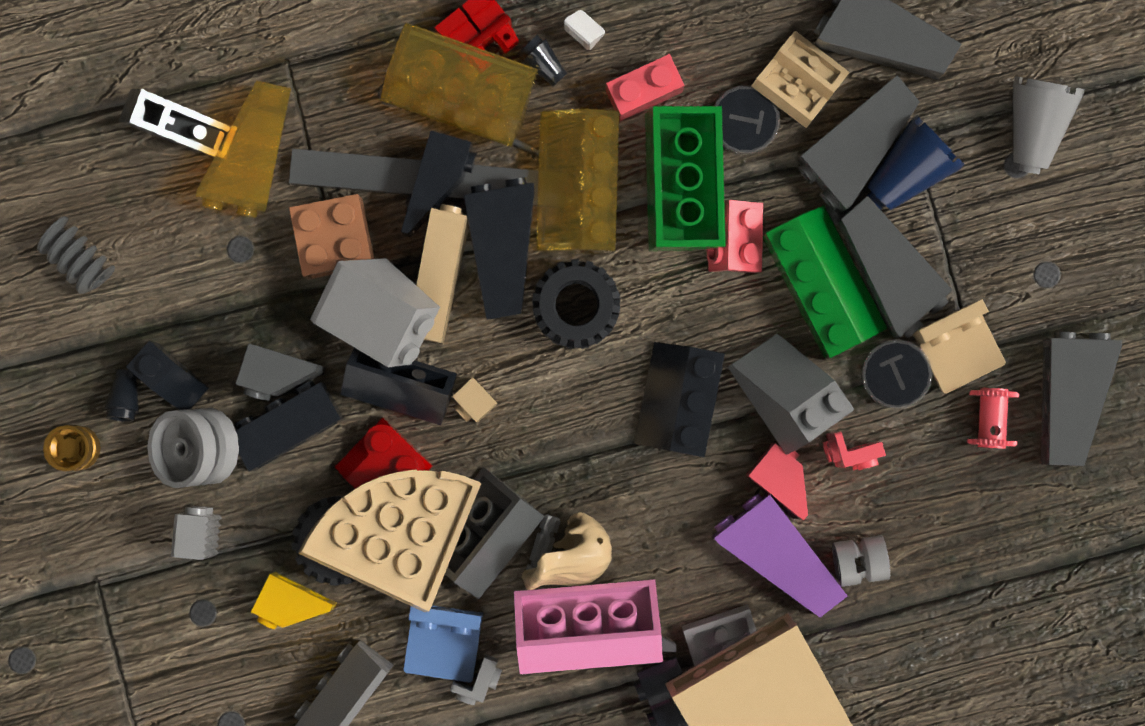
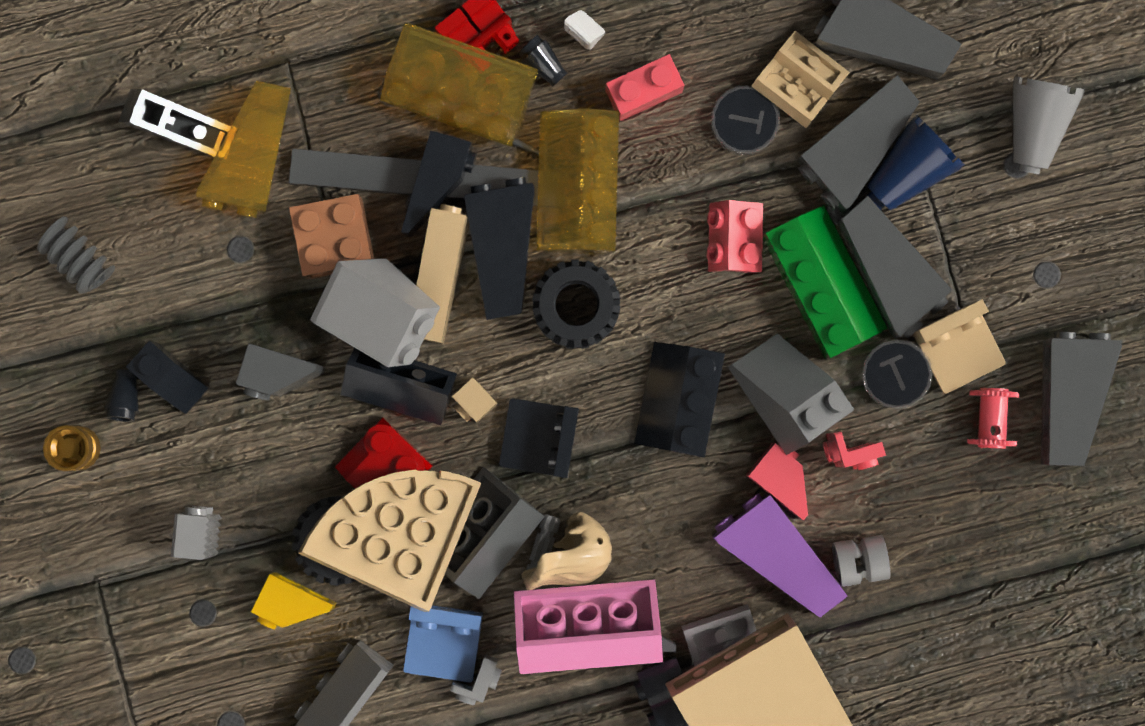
(193, 447): light grey wheel -> none
(286, 425): black brick -> none
(538, 437): none -> black bracket
(685, 178): green slope -> none

